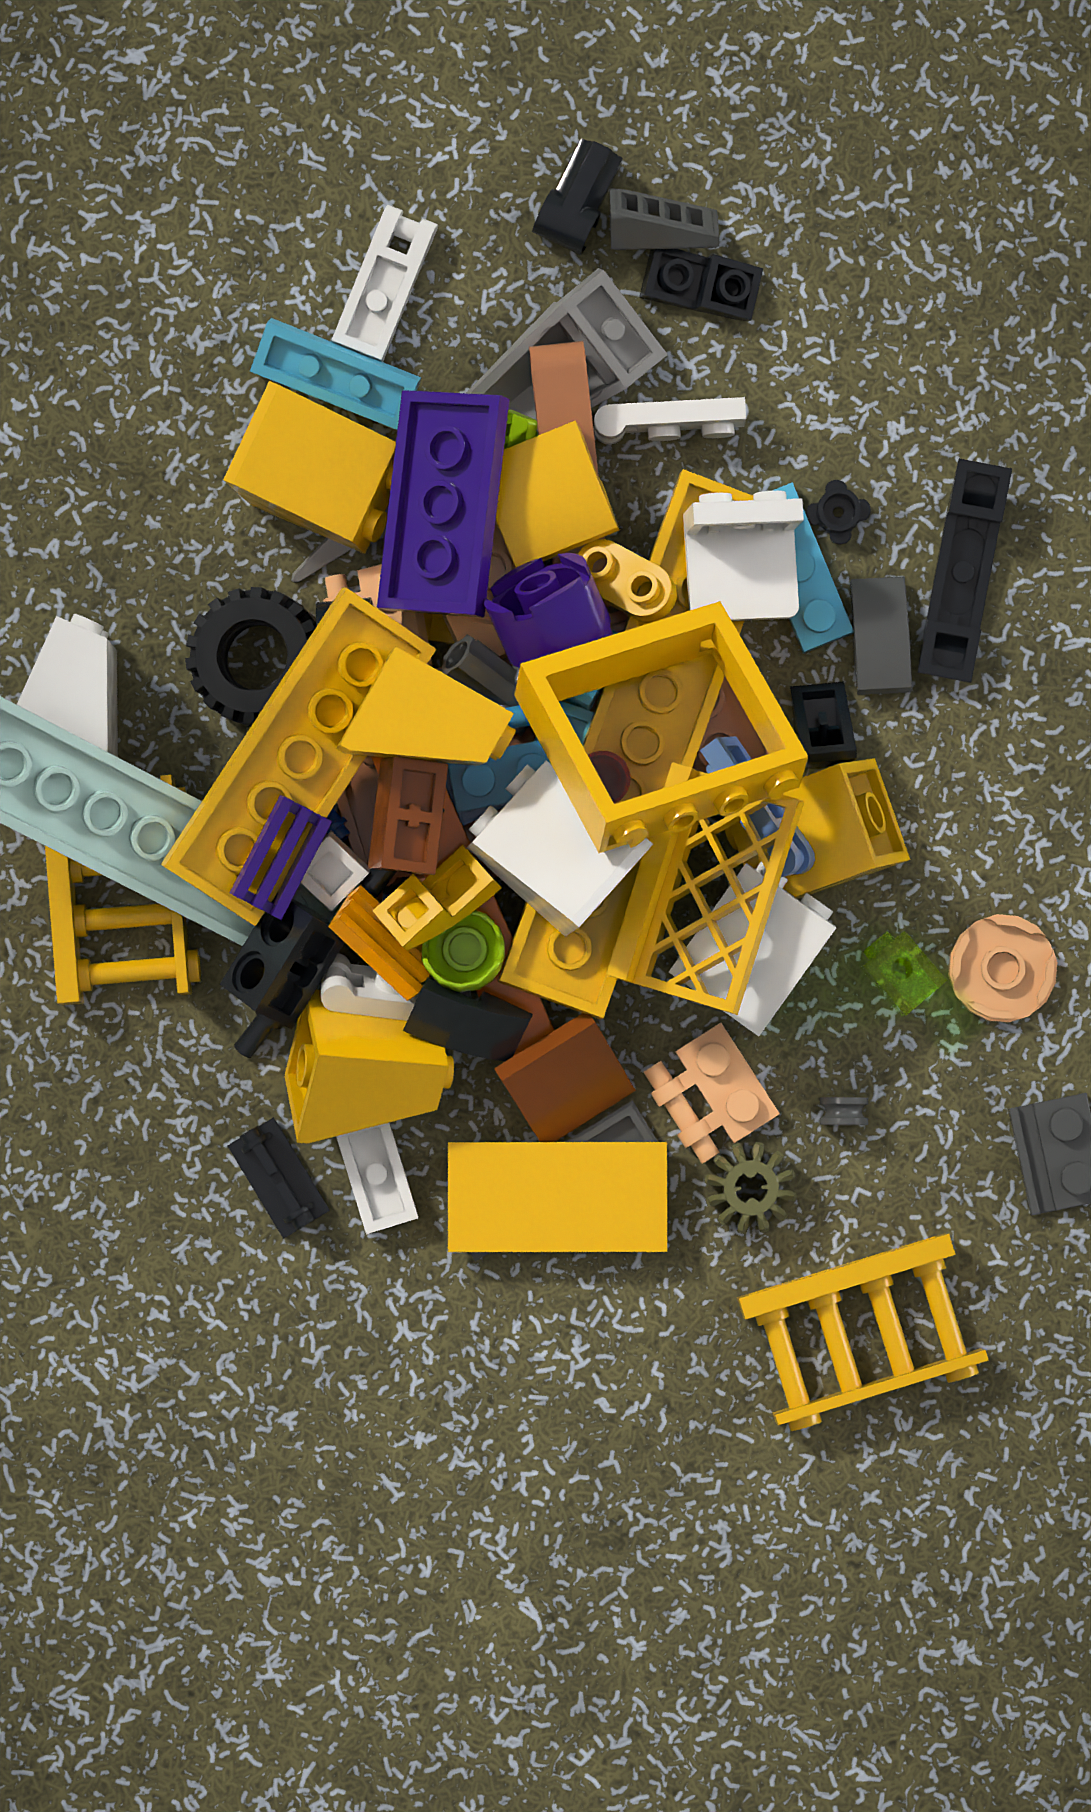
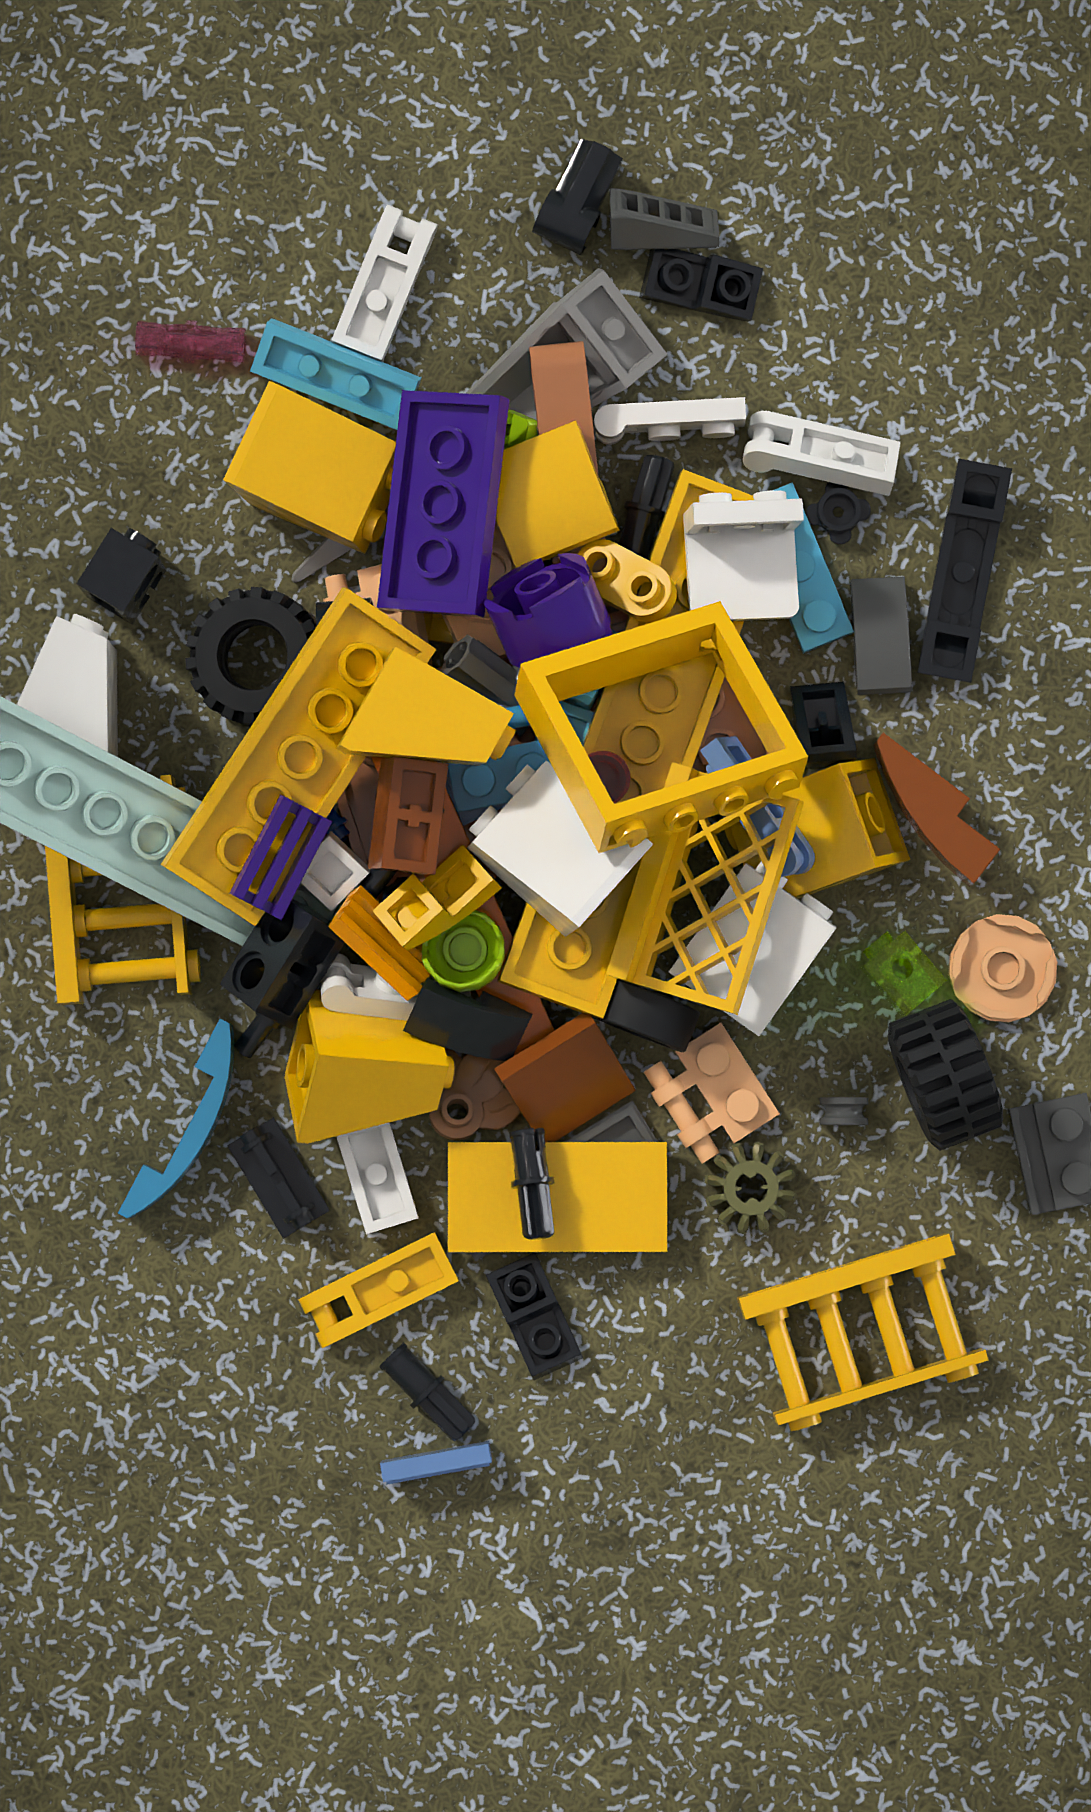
(122, 573): none -> black brick
(153, 1184): none -> dark azure slope
(190, 341): none -> clear pink pin
(381, 1288): none -> yellow plate
(428, 1392): none -> black axle
(436, 1462): none -> medium blue tile
(480, 1093): none -> medium nougat plate
(532, 1183): none -> black axle
(534, 1316): none -> black slope
(646, 505): none -> black axle
(650, 1016): none -> black tyre
(821, 452): none -> white plate
(932, 811): none -> dark orange slope
(945, 1074): none -> black tyre

